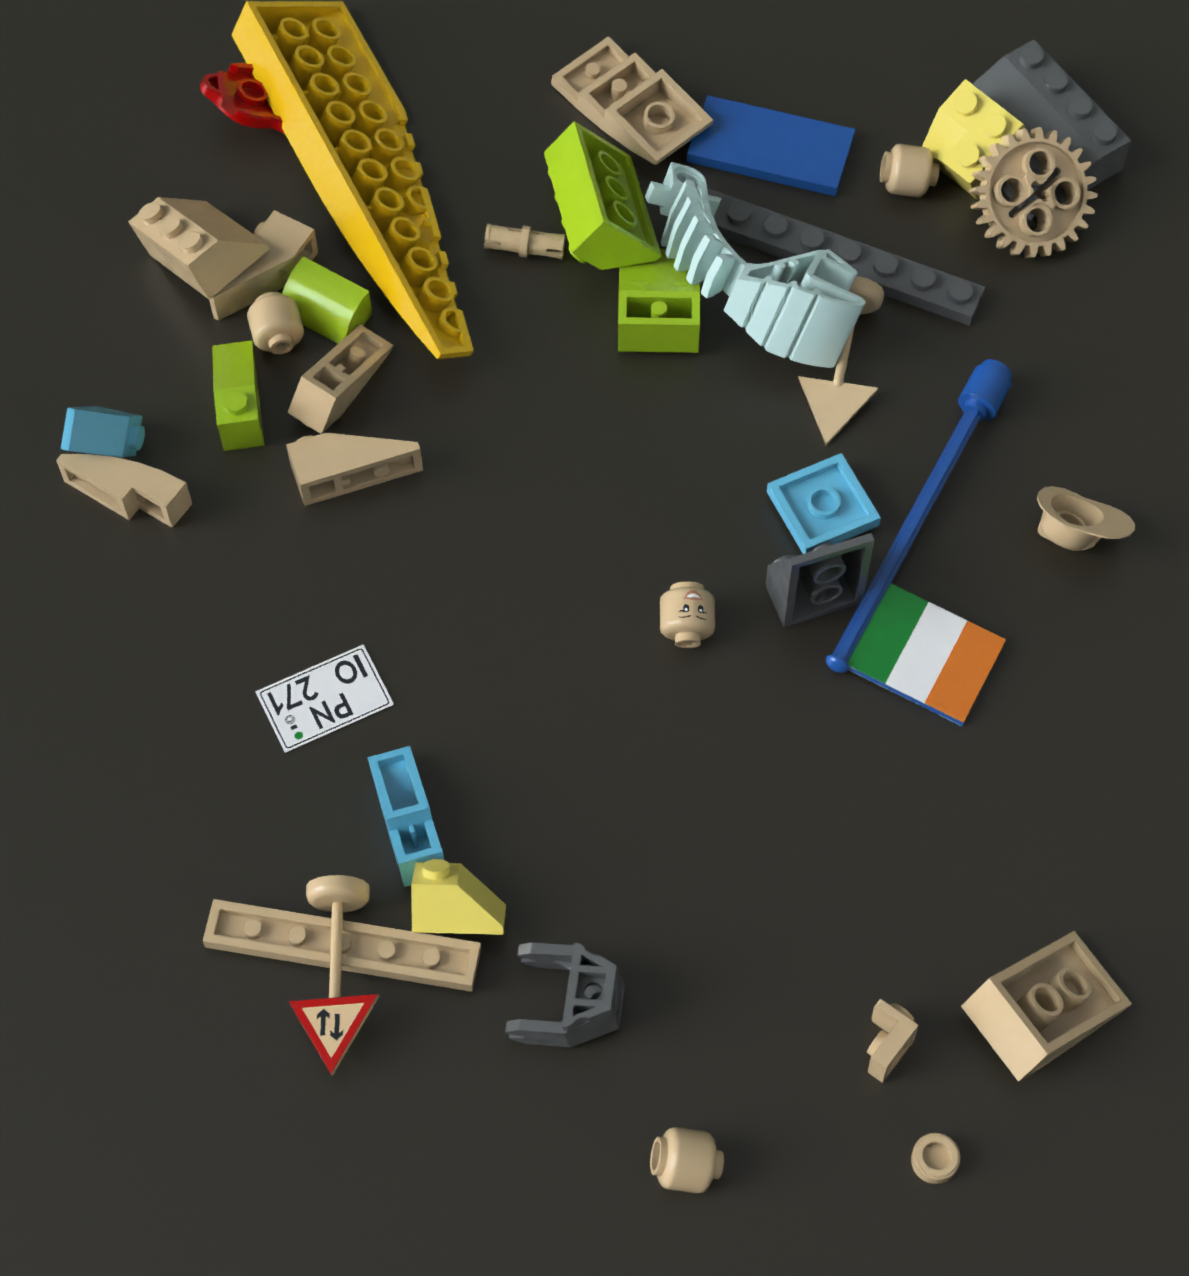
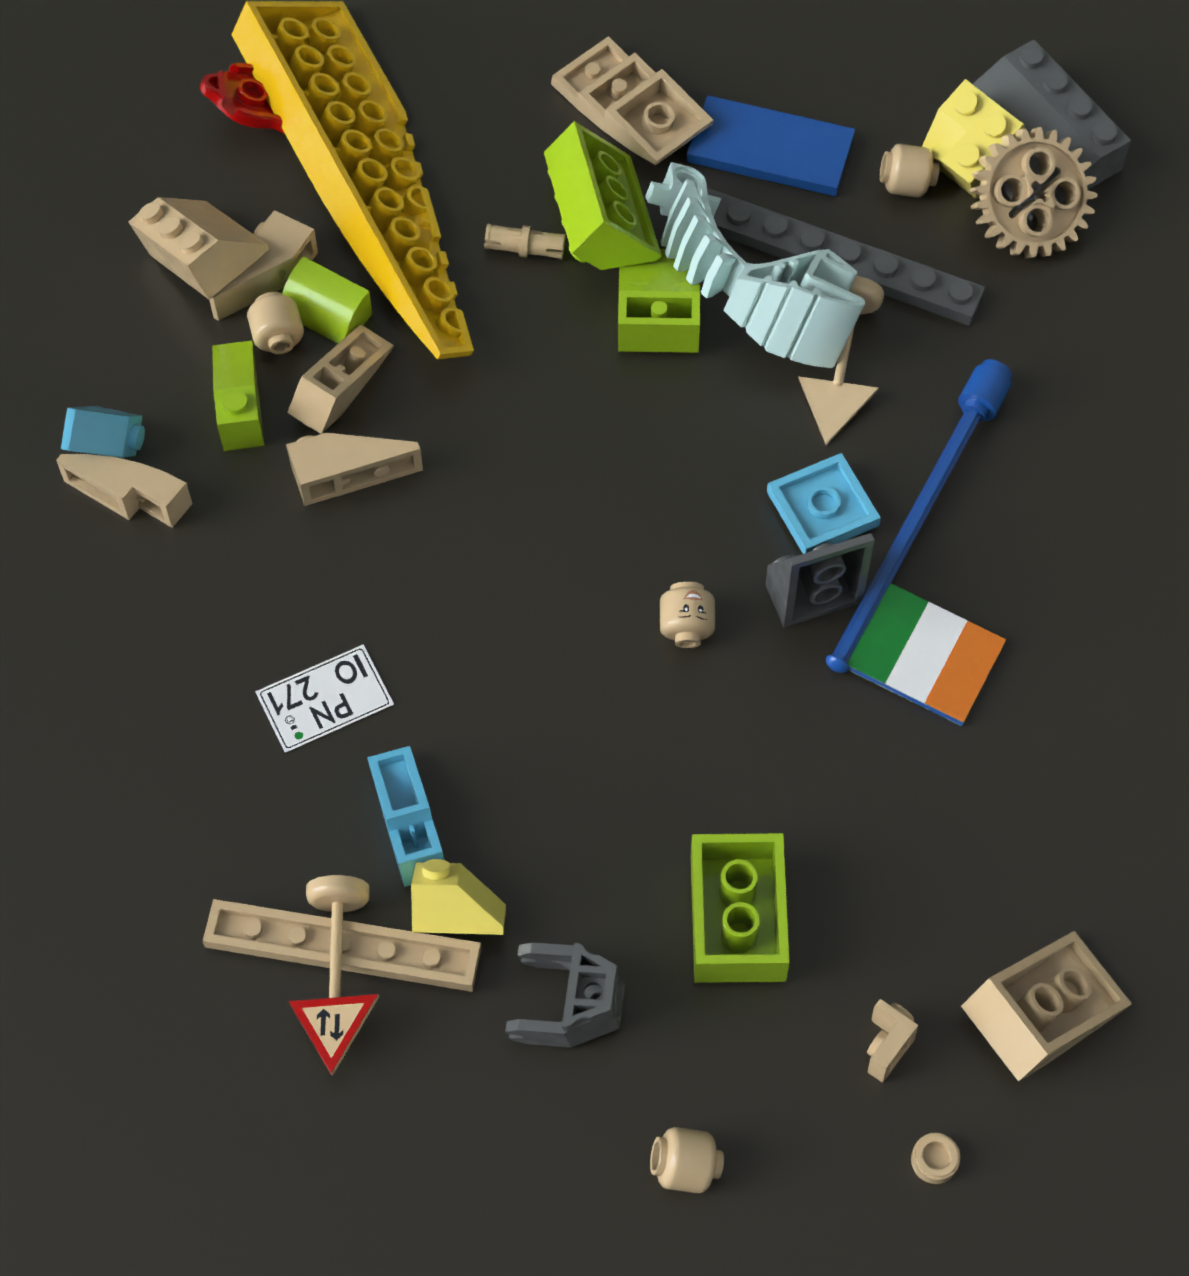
(739, 908): none -> lime brick
(1079, 521): tan piece -> none

